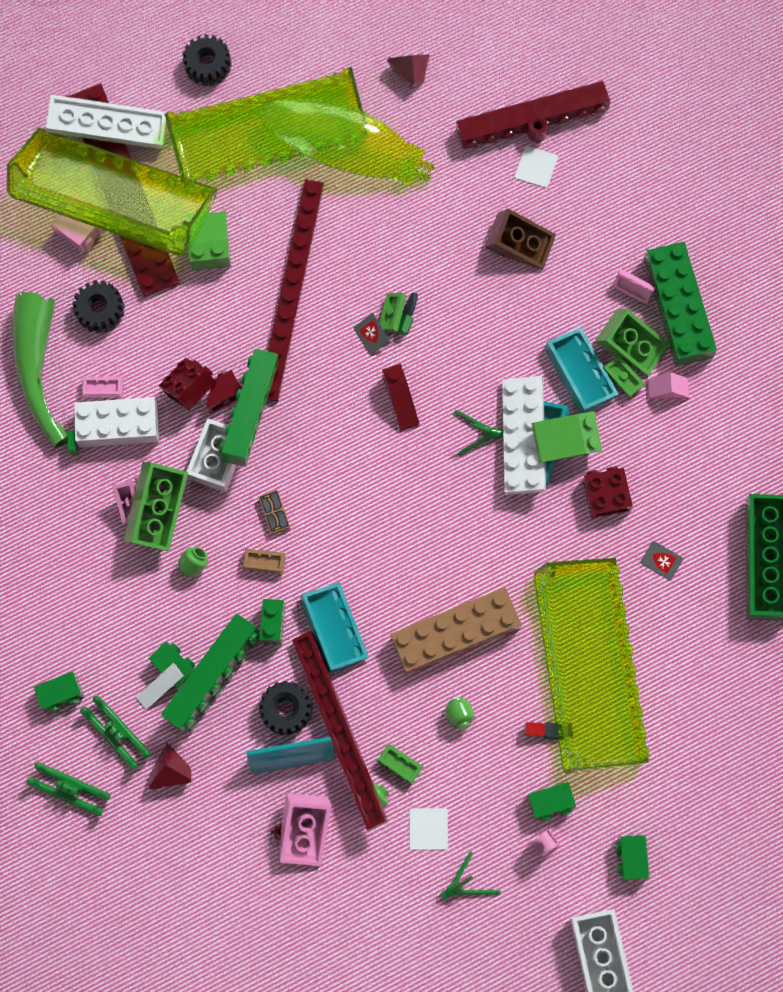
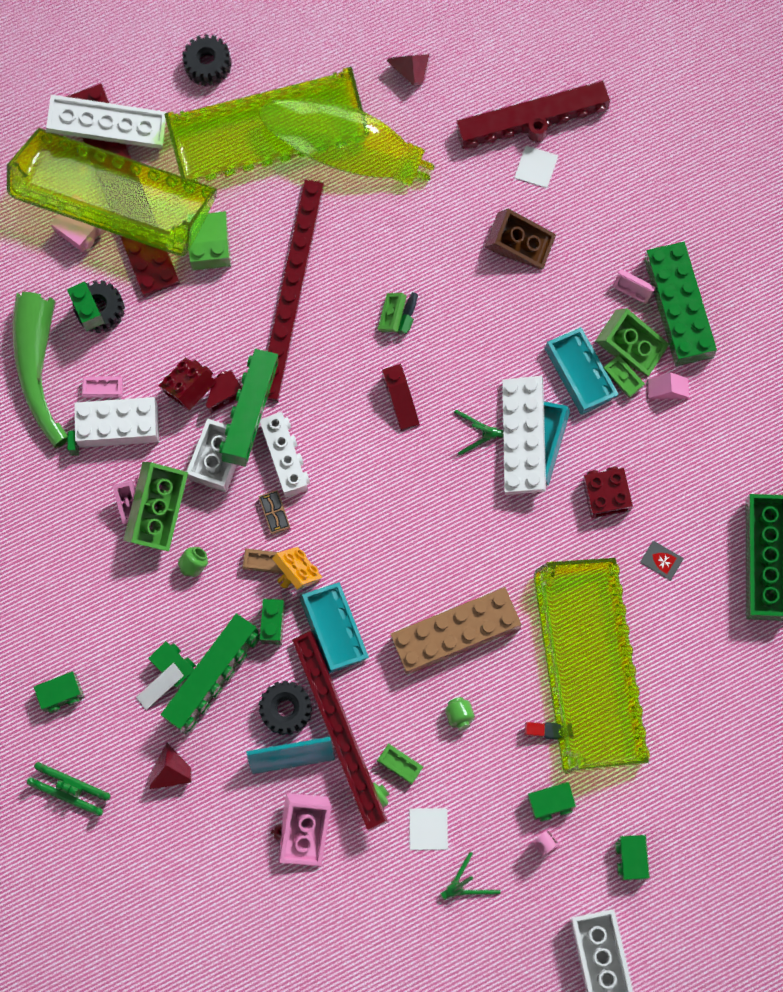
(85, 306): none -> green brick
(115, 732): green piece -> none
(284, 455): none -> white brick
(296, 569): none -> light orange plate
(371, 333): dark grey sticker -> none
(566, 437): bright green slope -> none

